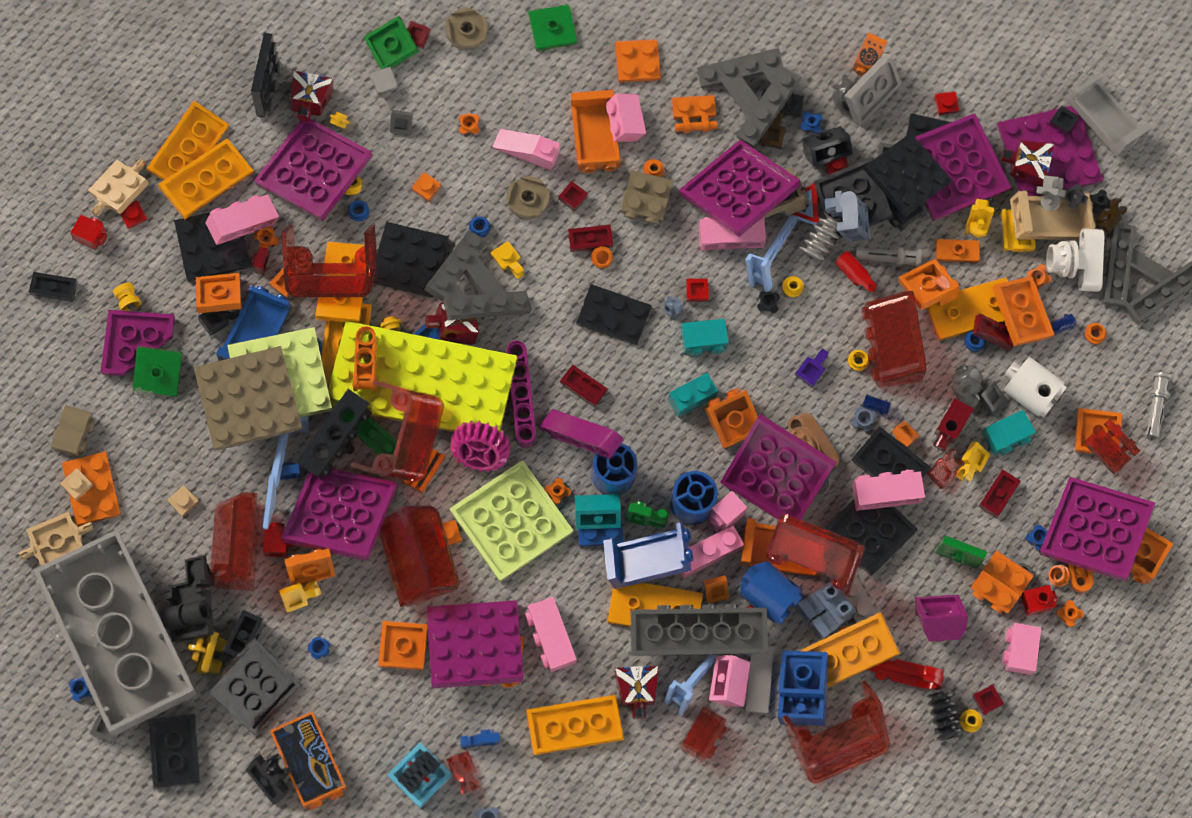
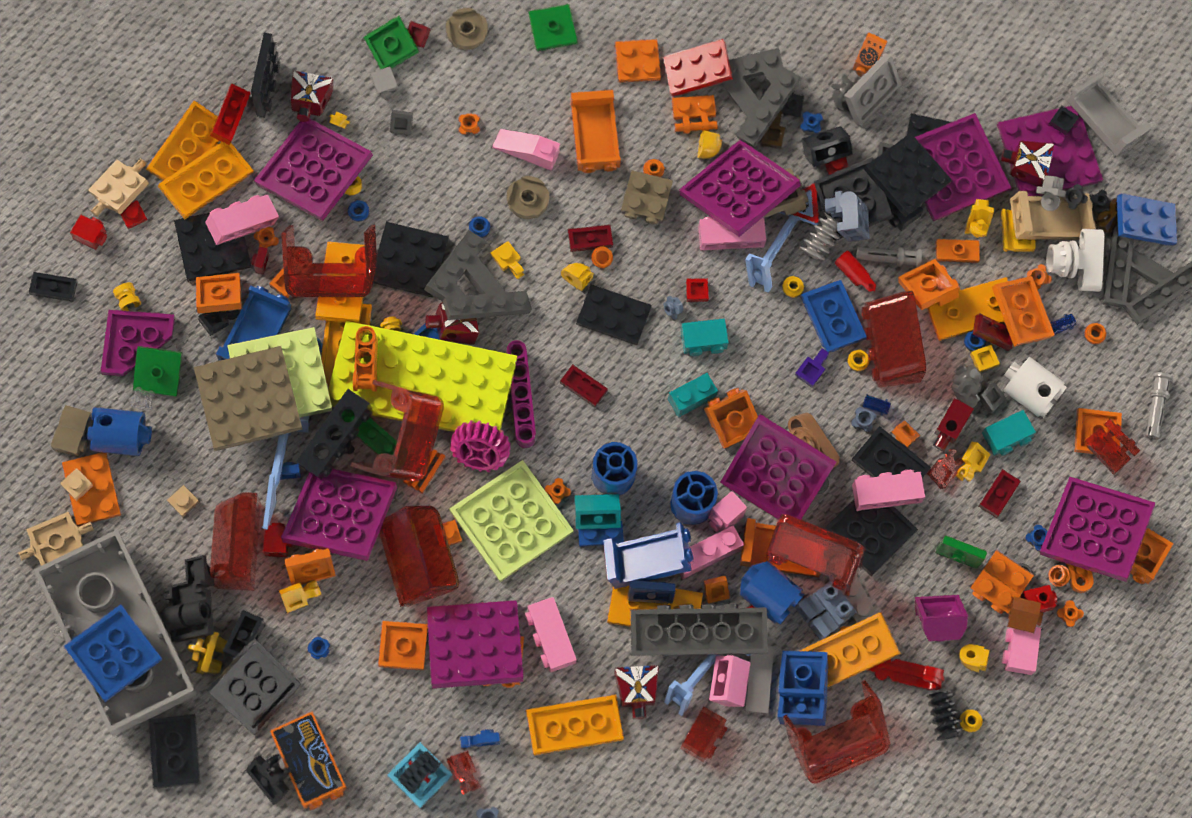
(78, 694): blue plate -> none
(100, 730): dark grey plate -> none
(113, 653): none -> blue plate
(118, 431): none -> blue cylinder
(230, 114): none -> red plate
(426, 186): orange plate -> none
(573, 196): dark red plate -> none
(577, 275): none -> yellow piece
(581, 433): magenta beam -> none
(625, 118): bright pink brick -> none
(641, 514): green plate -> none
(651, 592): none -> dark blue plate
(698, 67): none -> plate
(709, 145): none -> yellow piece
(768, 296): black plate -> none
(833, 316): none -> blue plate
(946, 103): red plate -> none
(974, 657): none -> yellow piece
(985, 358): none -> yellow plate
(987, 699): dark red plate -> none
(1025, 615): none -> dark orange brick
(1146, 219): none -> plate

